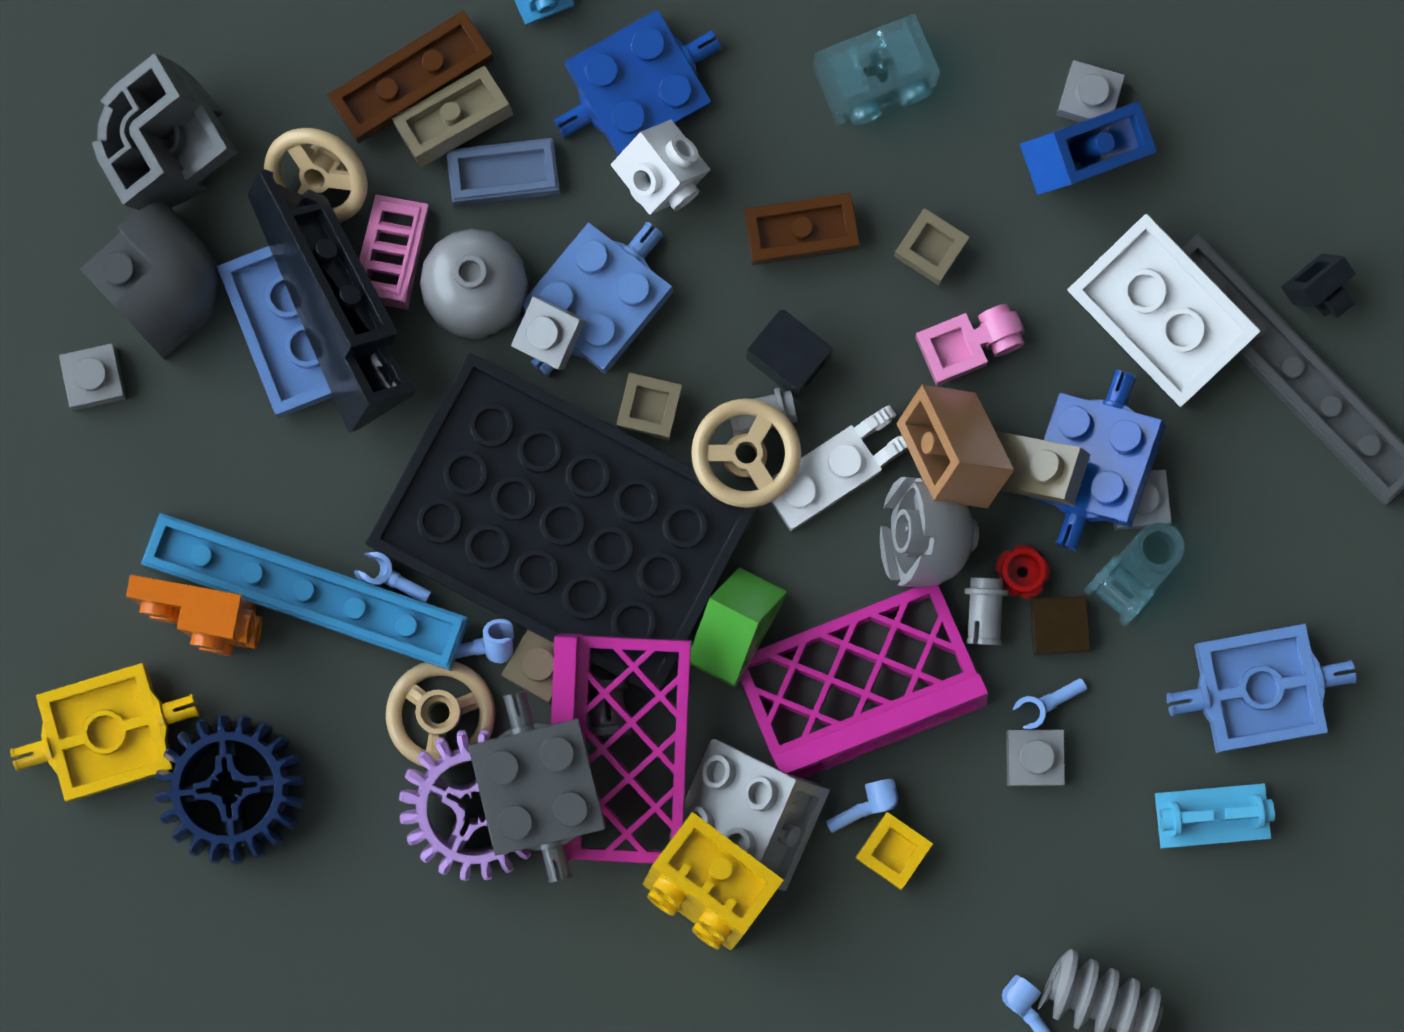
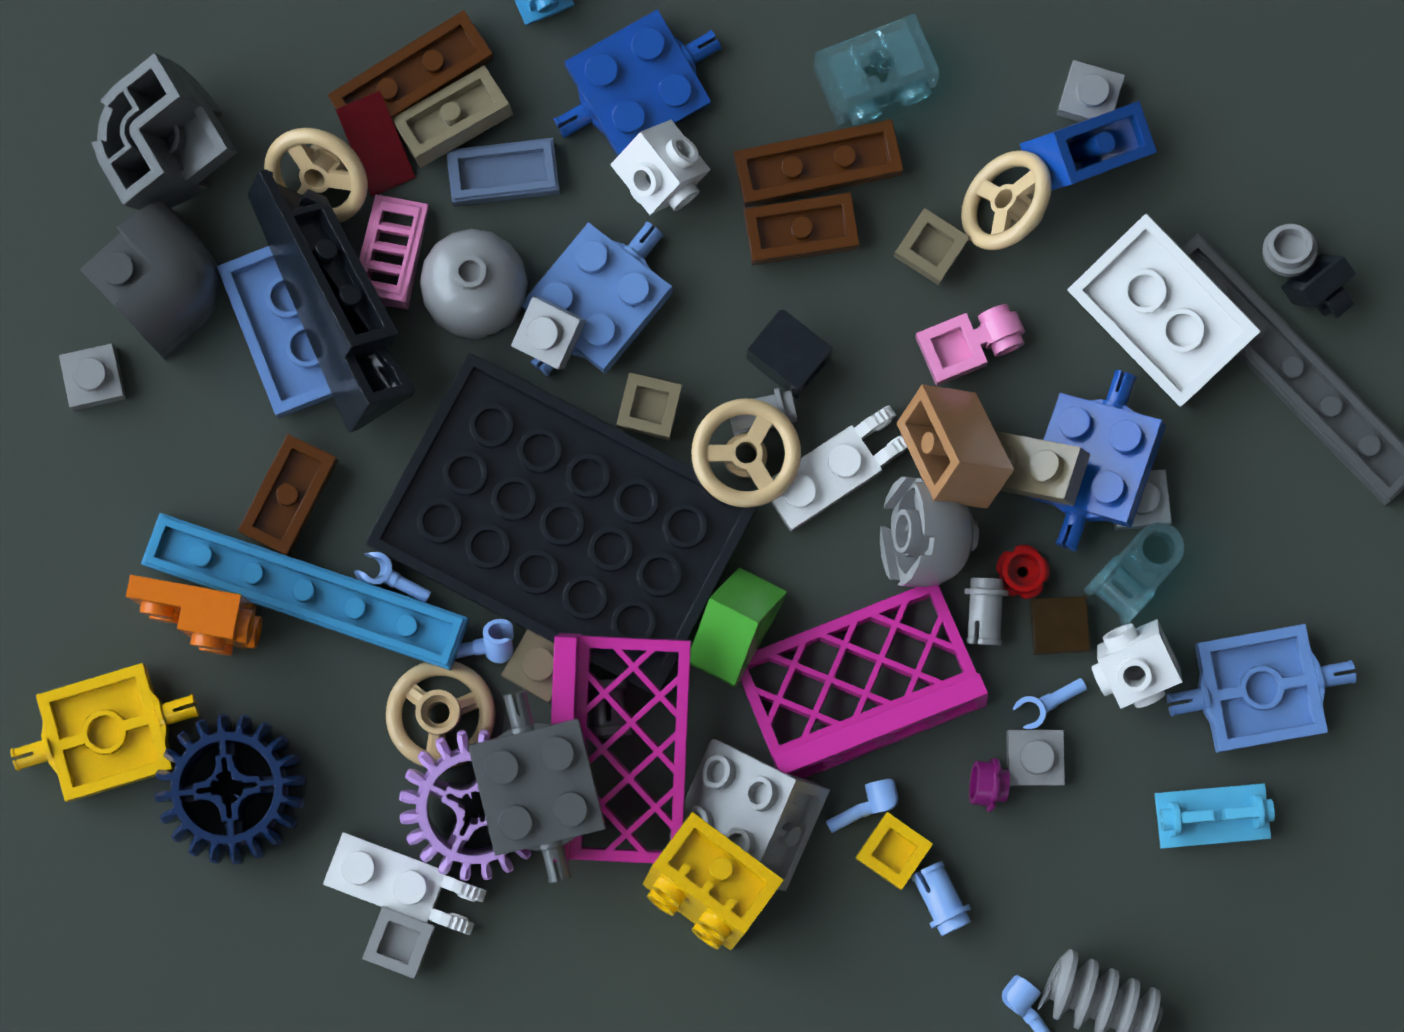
(288, 495): none -> reddish brown plate
(375, 142): none -> dark red sticker
(397, 882): none -> white hinge
(399, 942): none -> light grey plate
(818, 163): none -> reddish brown plate
(941, 899): none -> light blue pin
(988, 784): none -> magenta plate
(1016, 206): none -> tan piece
(1154, 663): none -> white brick
(1290, 250): none -> light grey plate

